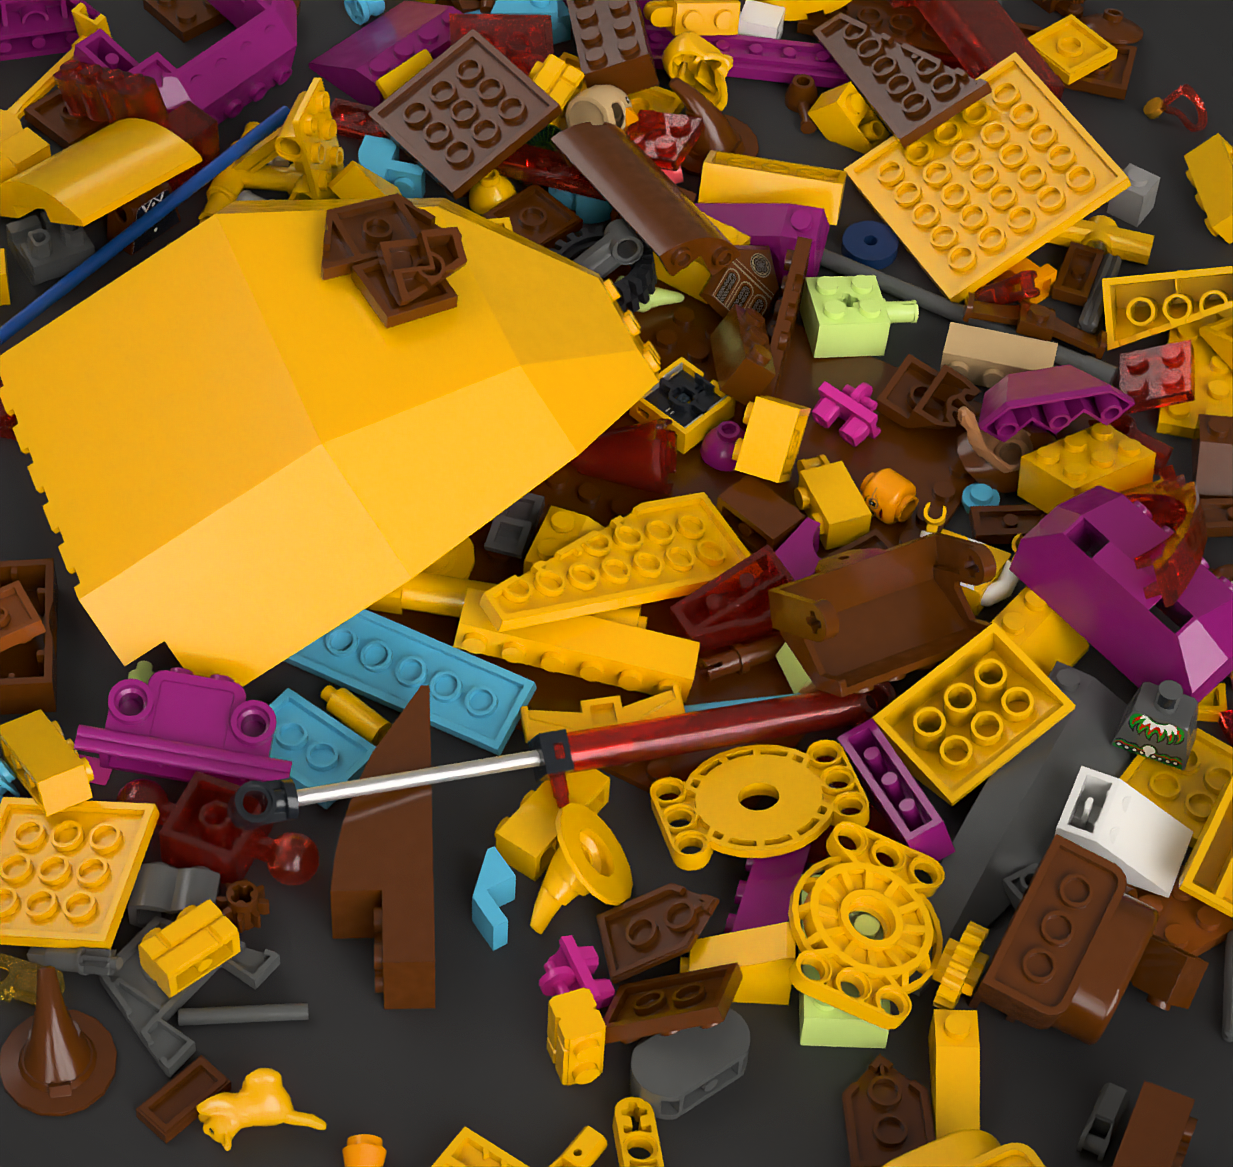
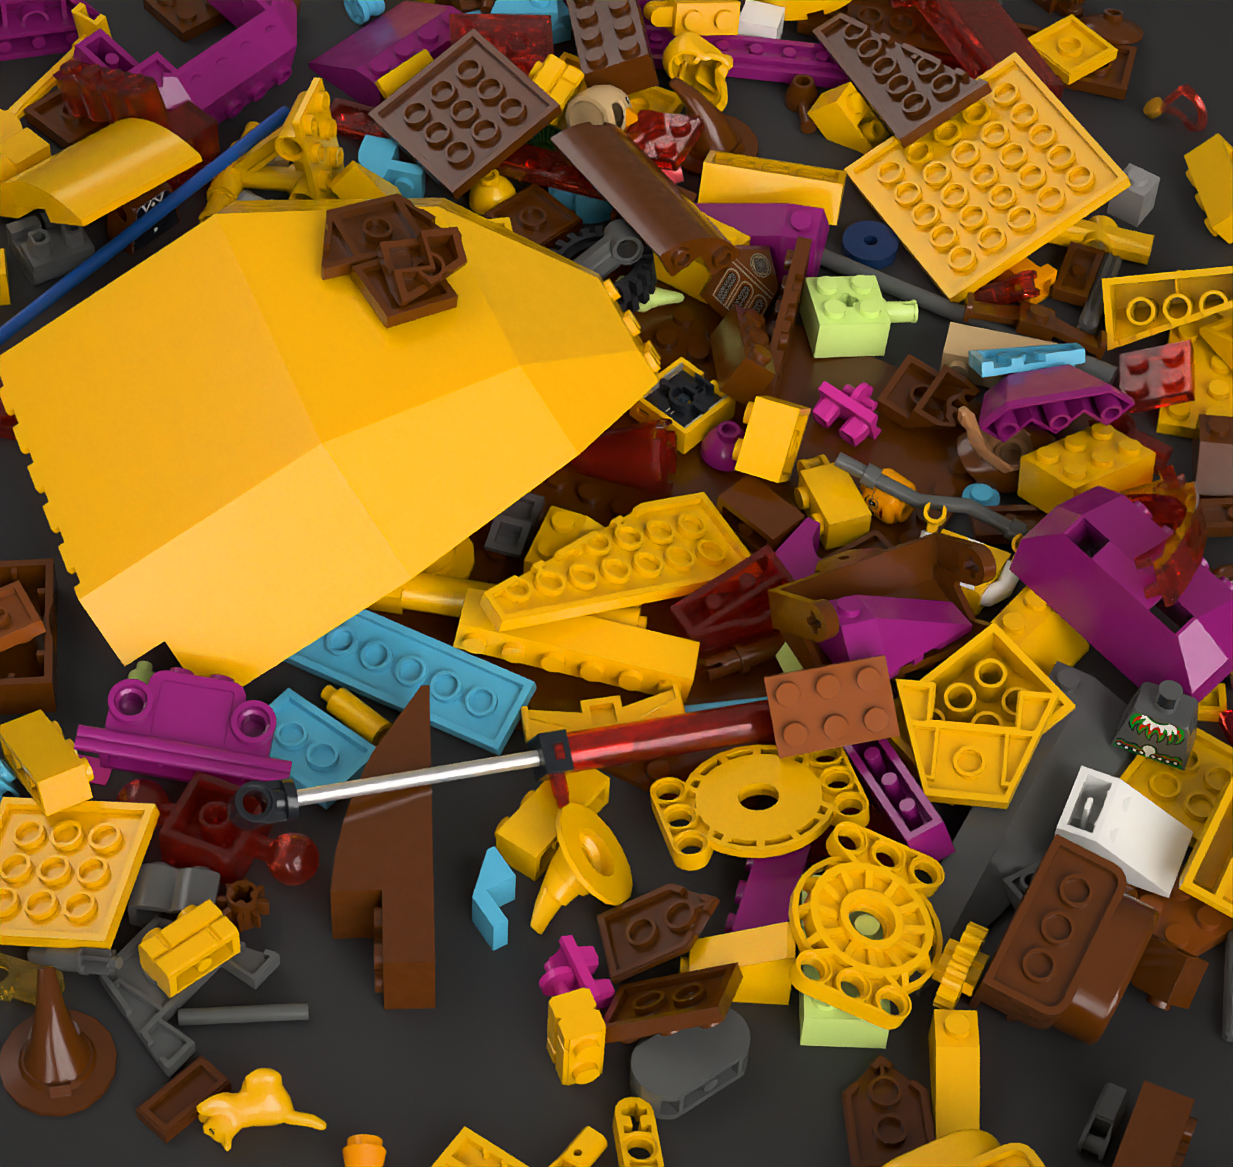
(831, 706): none -> dark orange plate
(872, 476): none -> dark grey bar
(893, 627): none -> magenta wedge
(971, 760): none -> yellow wing
(1027, 358): none -> medium azure wing

